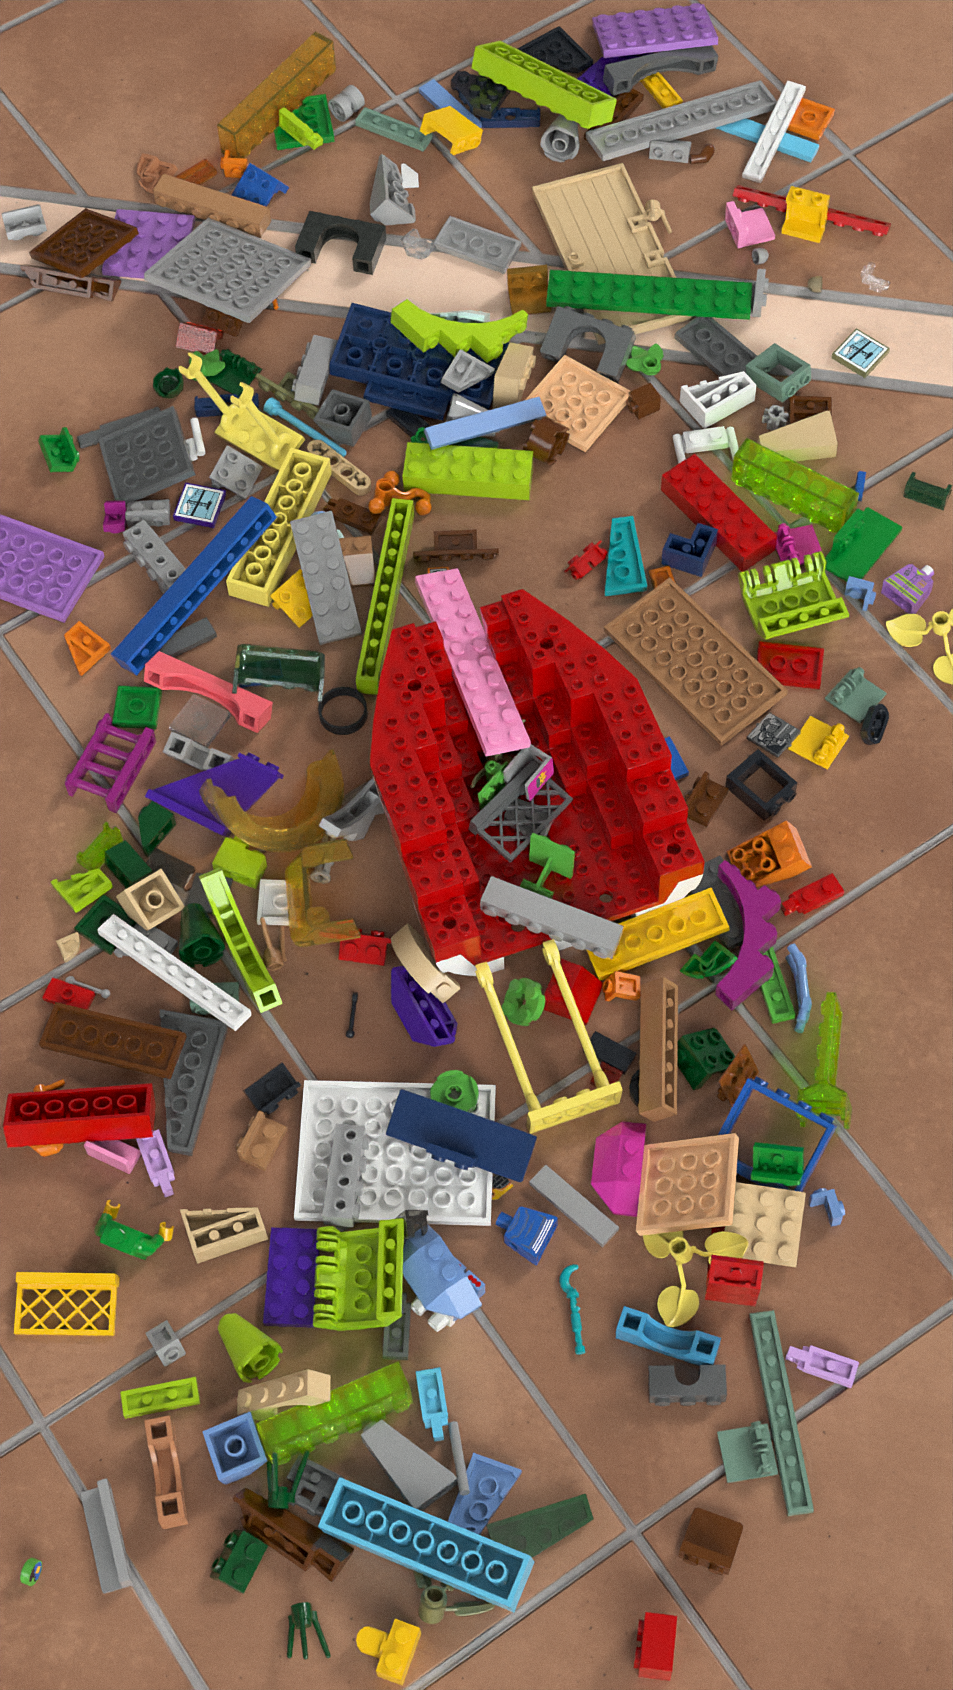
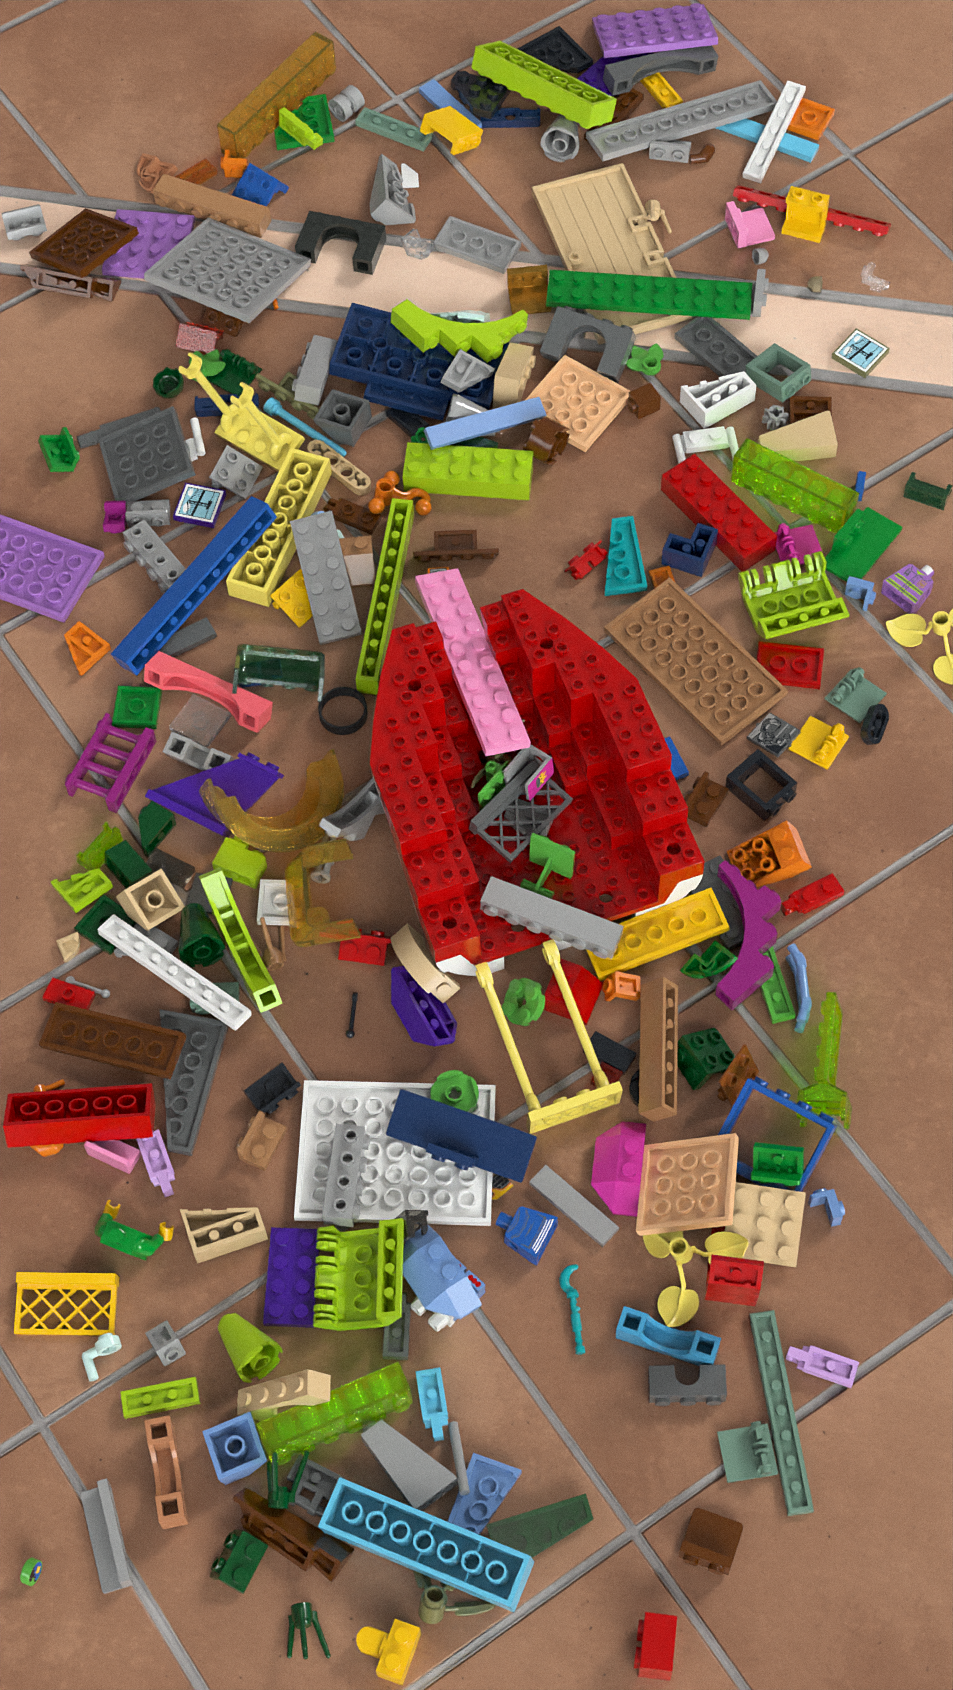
(104, 1346): none -> light aqua plate

